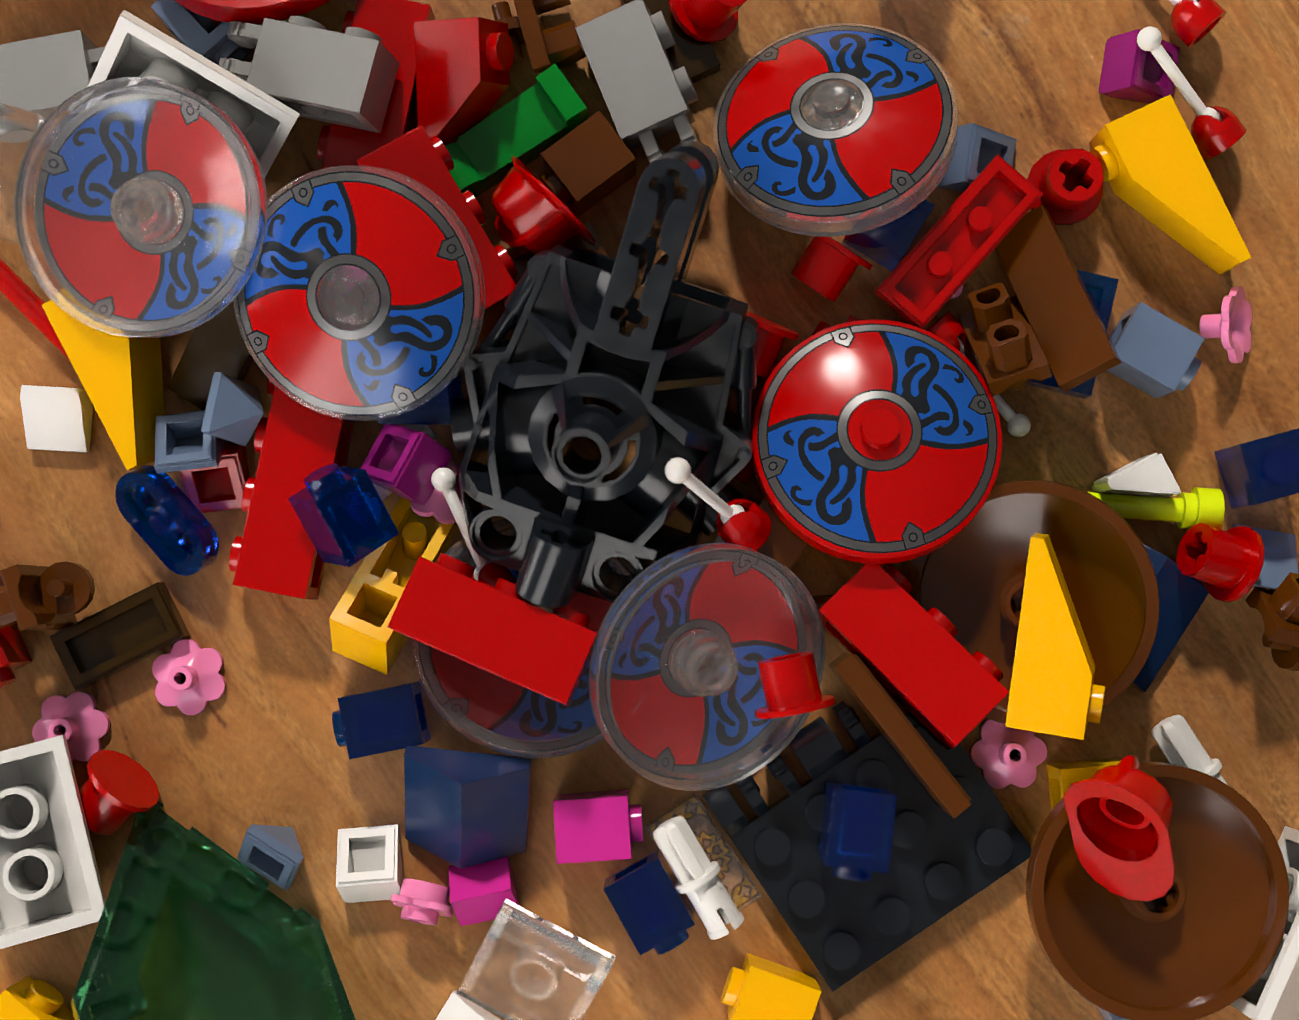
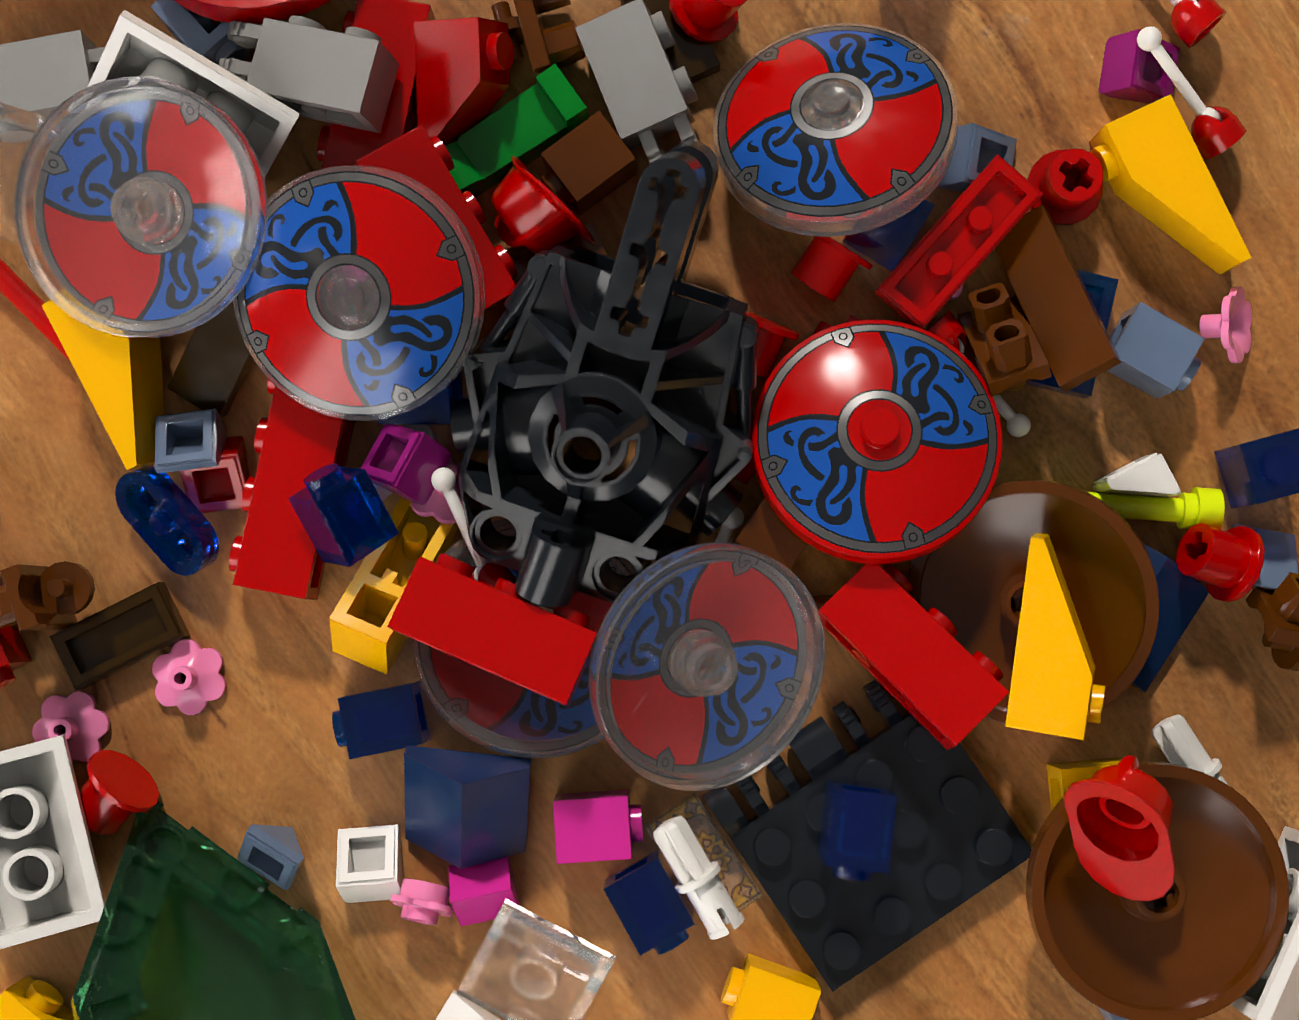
(56, 418): white slope -> none
(232, 409): sand blue slope -> none
(737, 520): hinge -> none
(791, 686): red piece -> none
(901, 734): reddish brown tile -> none
(993, 751): bright pink plant -> none

